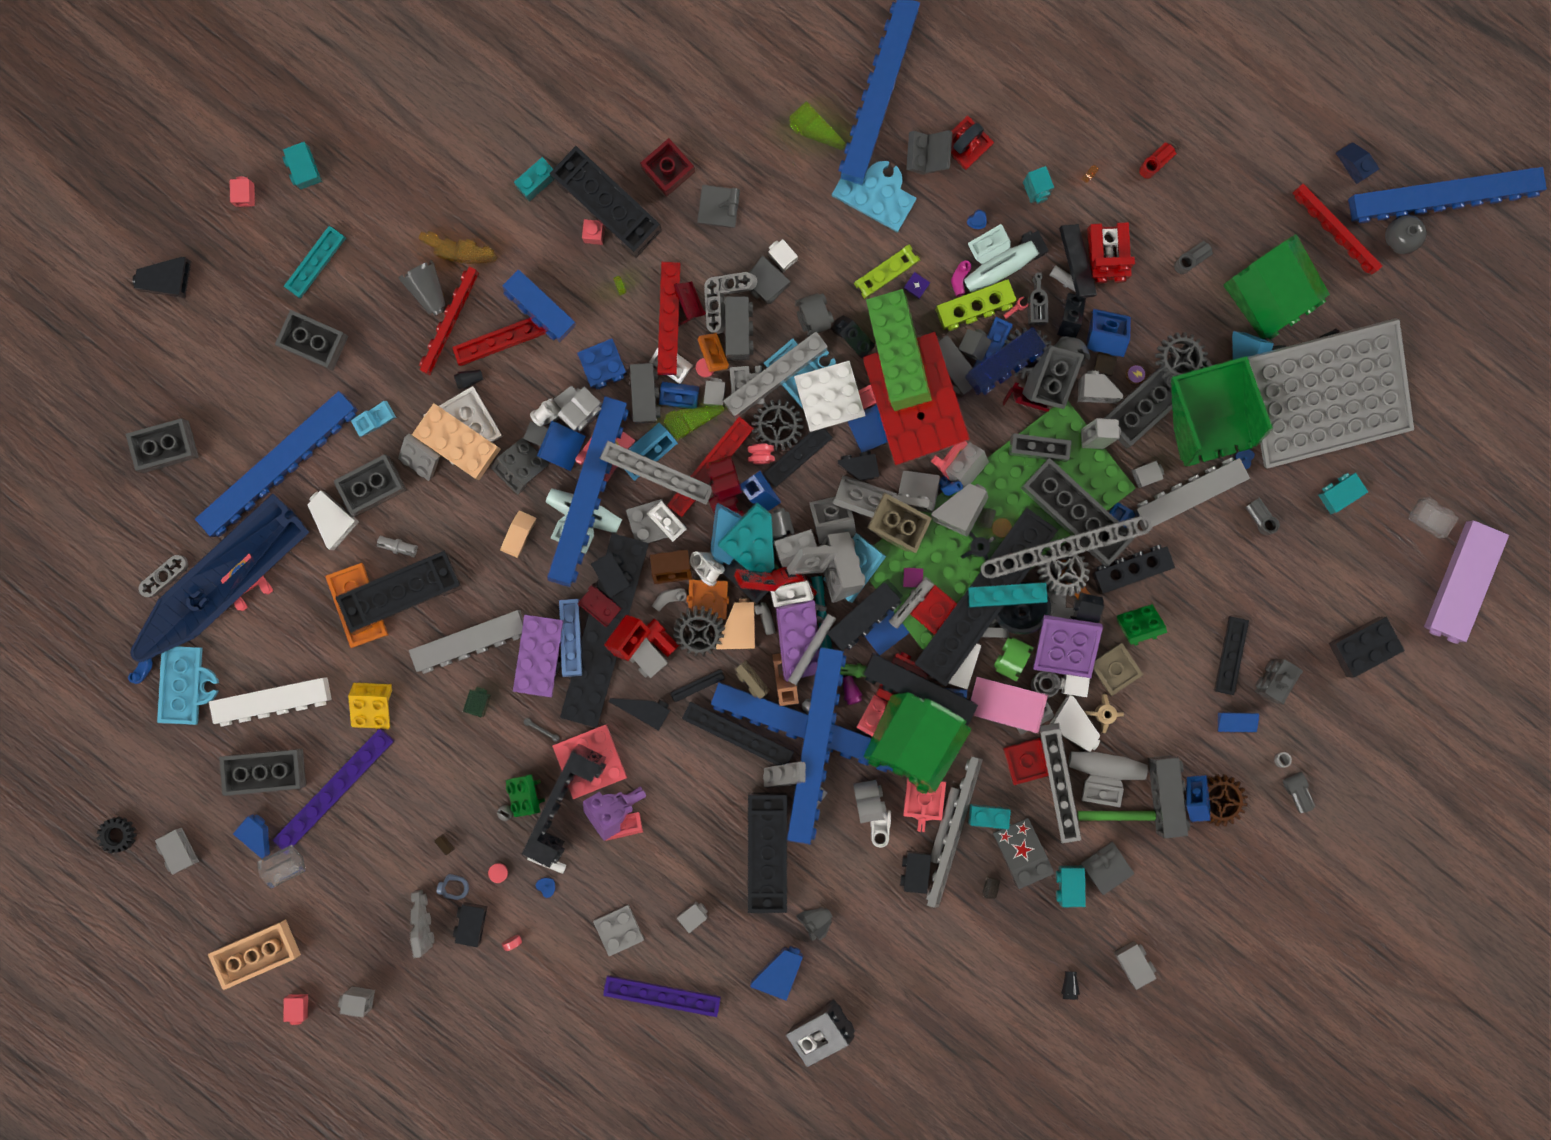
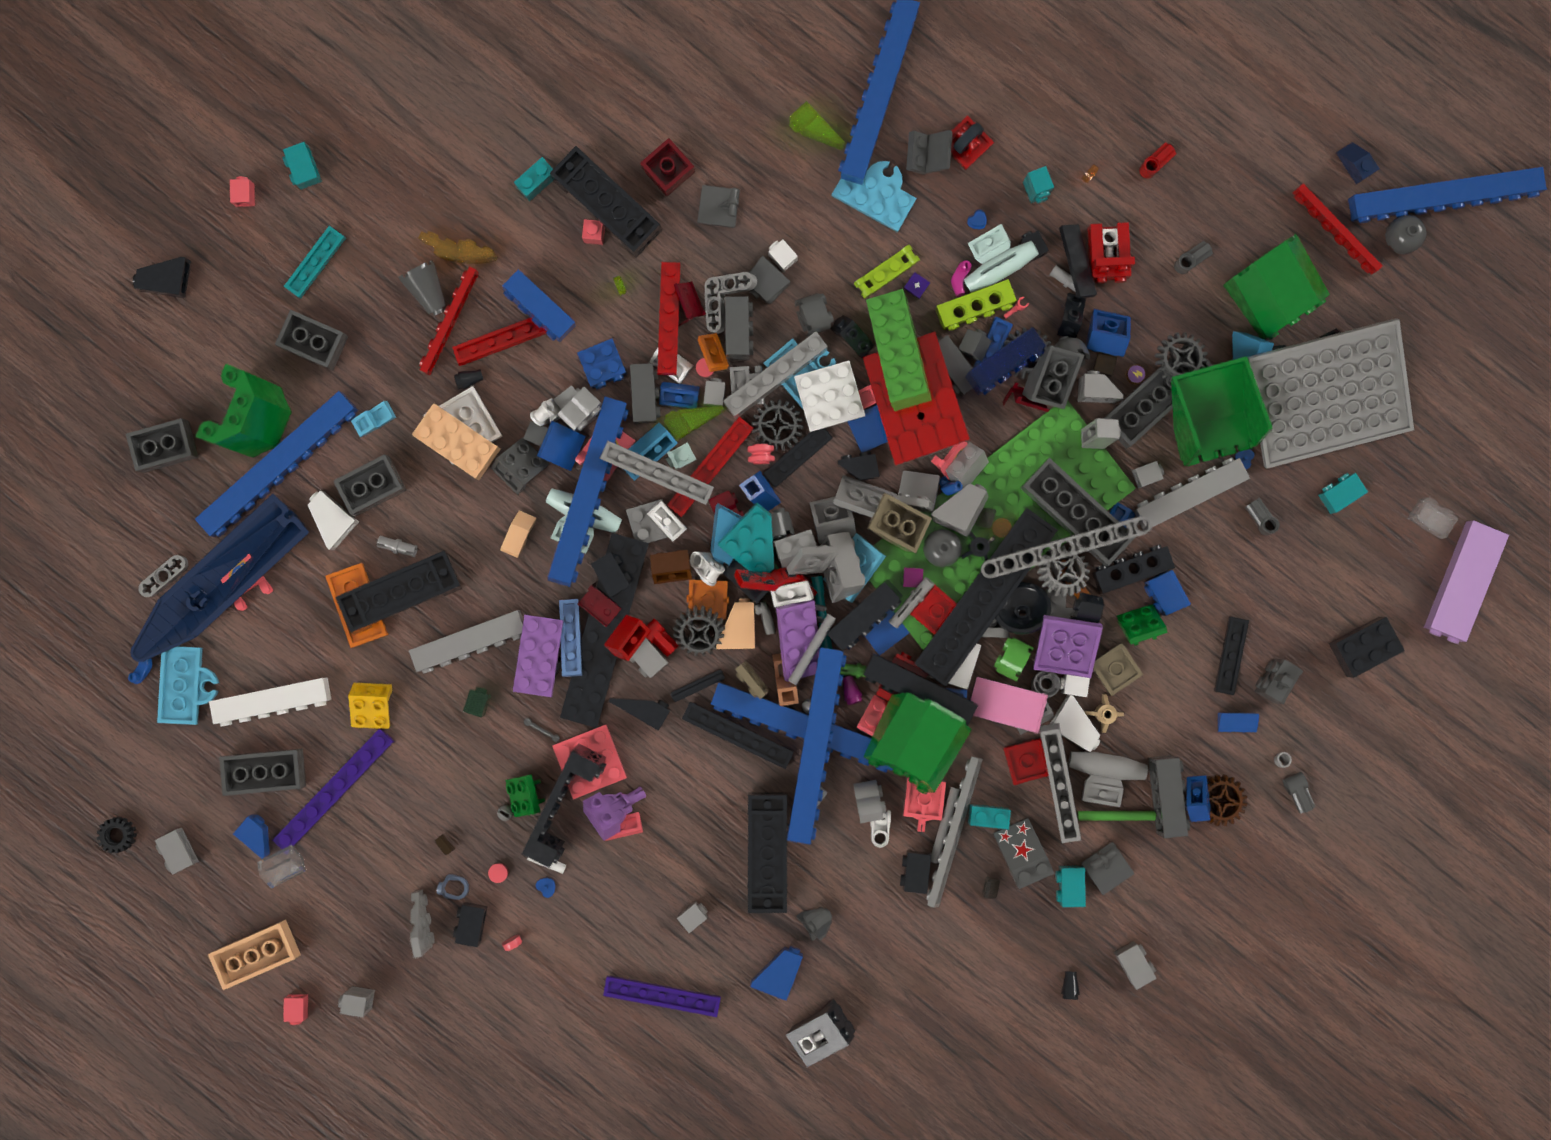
(253, 418): none -> green windscreen
(418, 457): light grey plate -> none
(618, 930): light grey plate -> none
(669, 596): light grey arm -> none
(680, 457): none -> light aqua bracket
(724, 478): dark red brick -> none
(784, 775): light grey plate -> none
(942, 548): none -> dark grey cylinder
(1007, 595): teal plate -> none
(1037, 311): dark grey piece -> none
(1040, 447): dark grey brick -> none
(1166, 593): none -> blue slope

